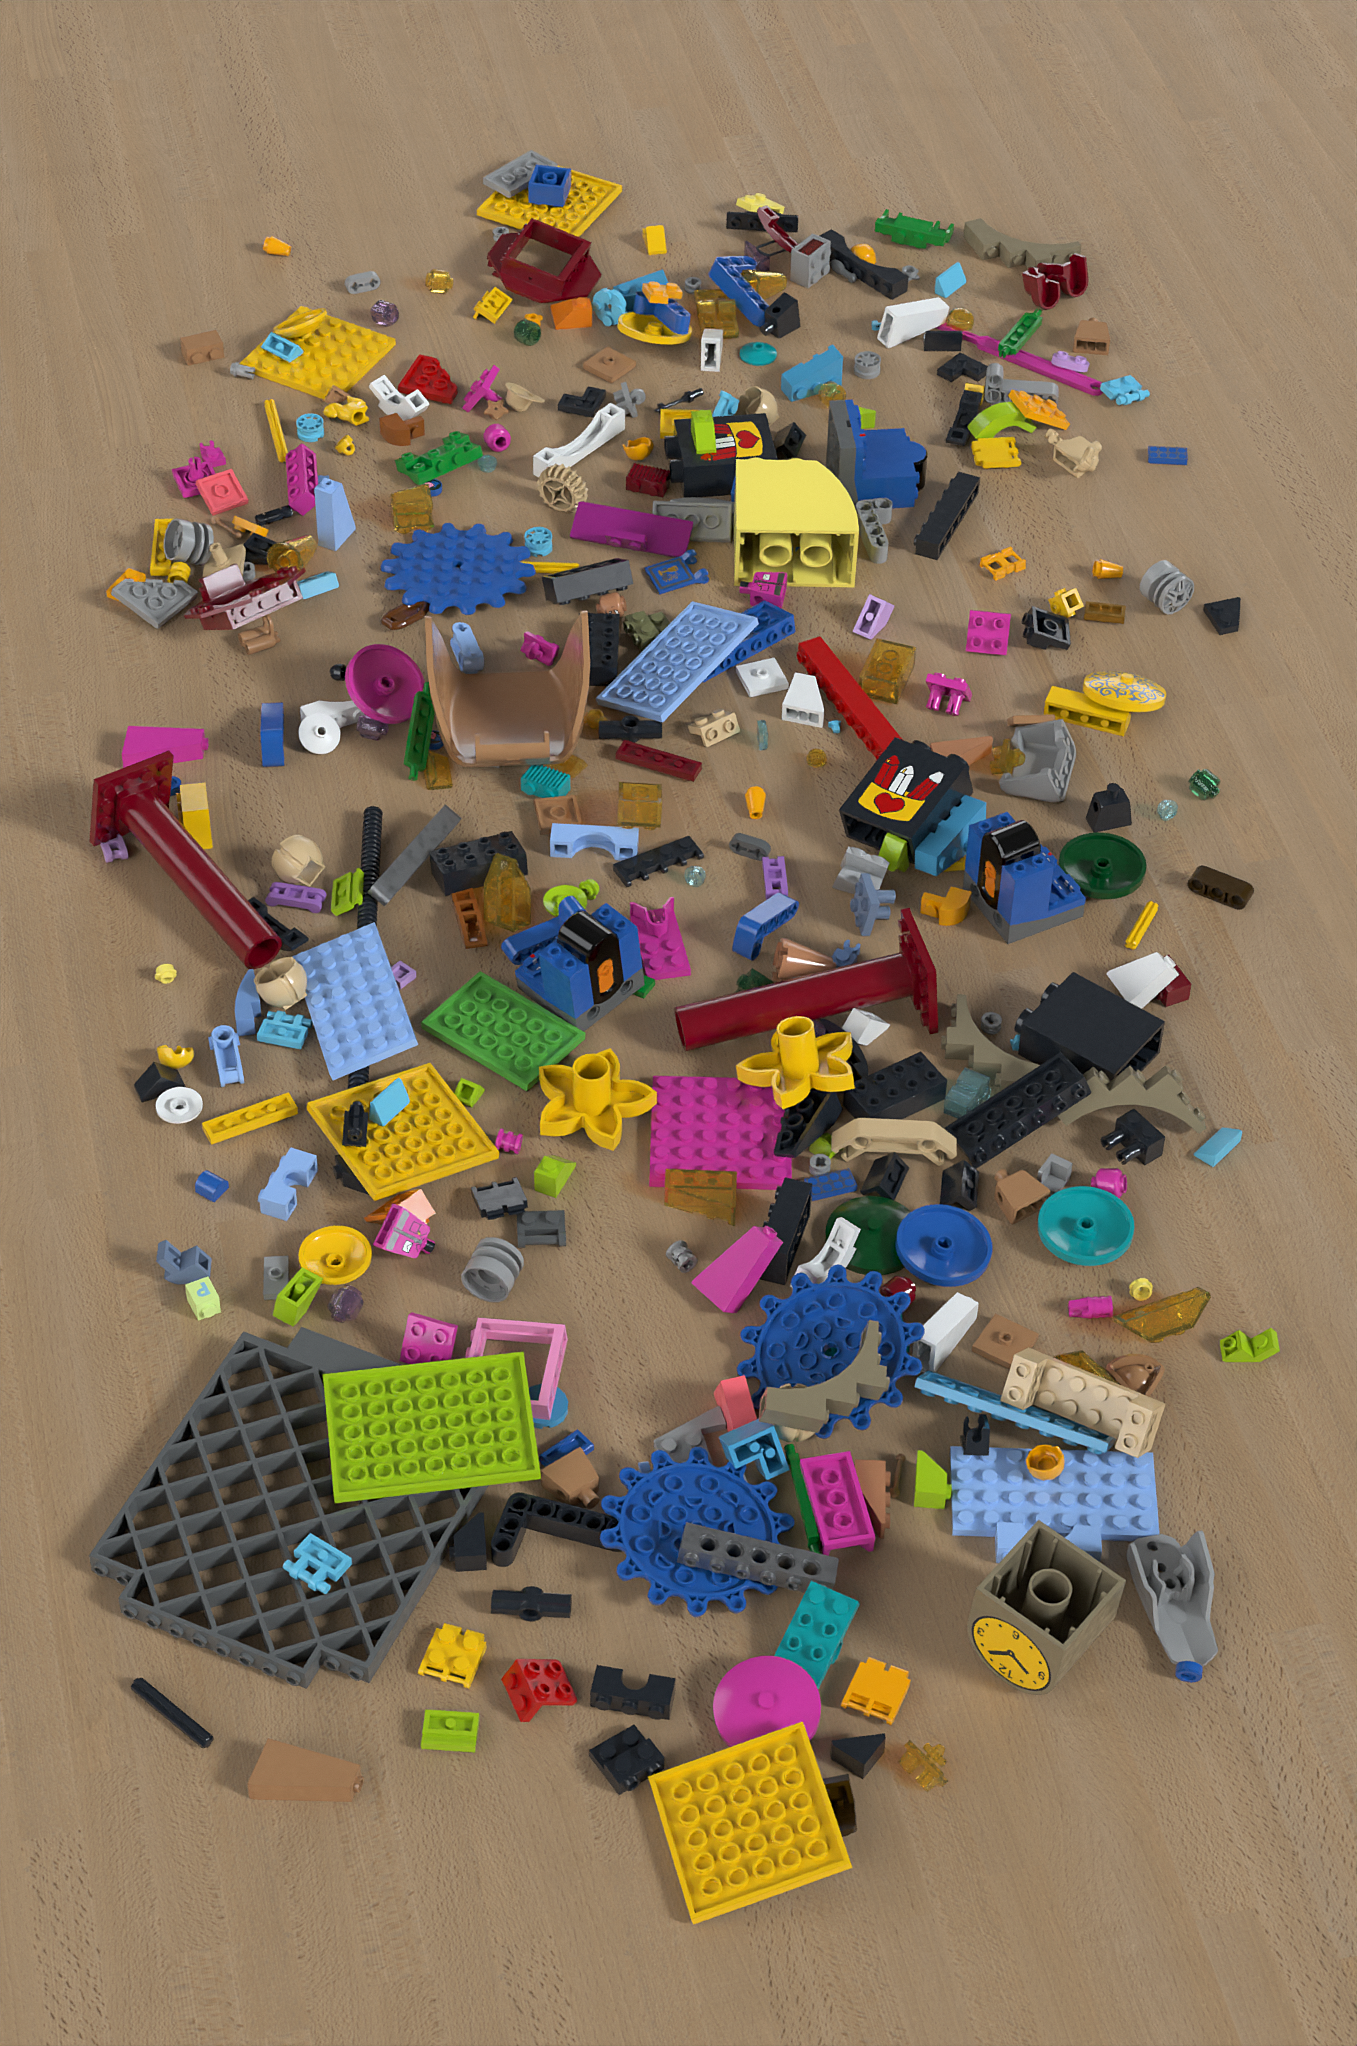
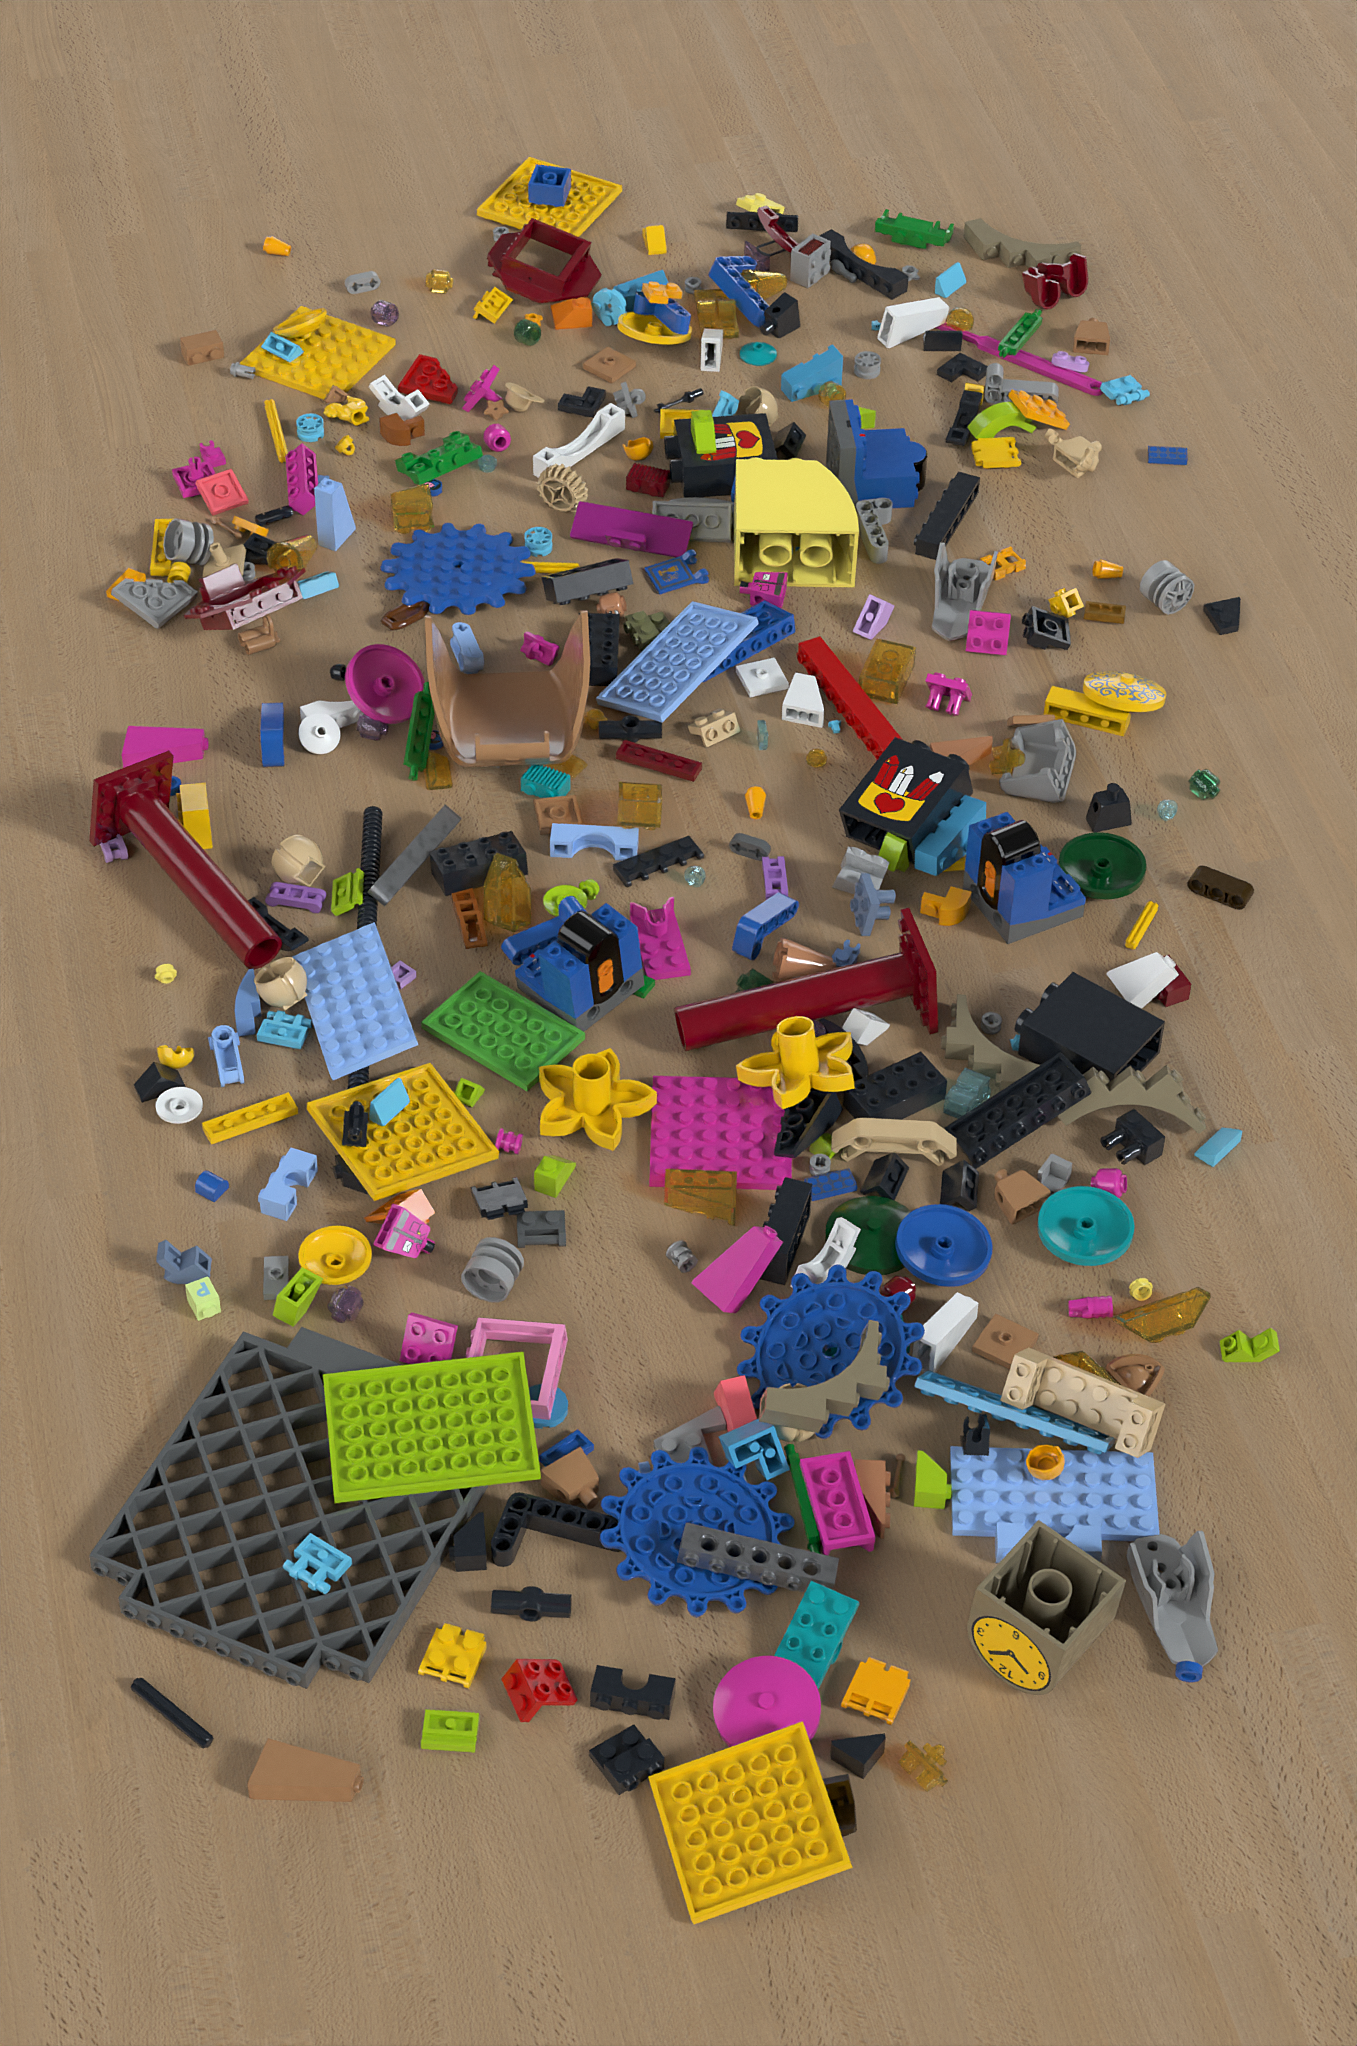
(516, 174): light grey plate -> none
(957, 595): none -> light grey piece

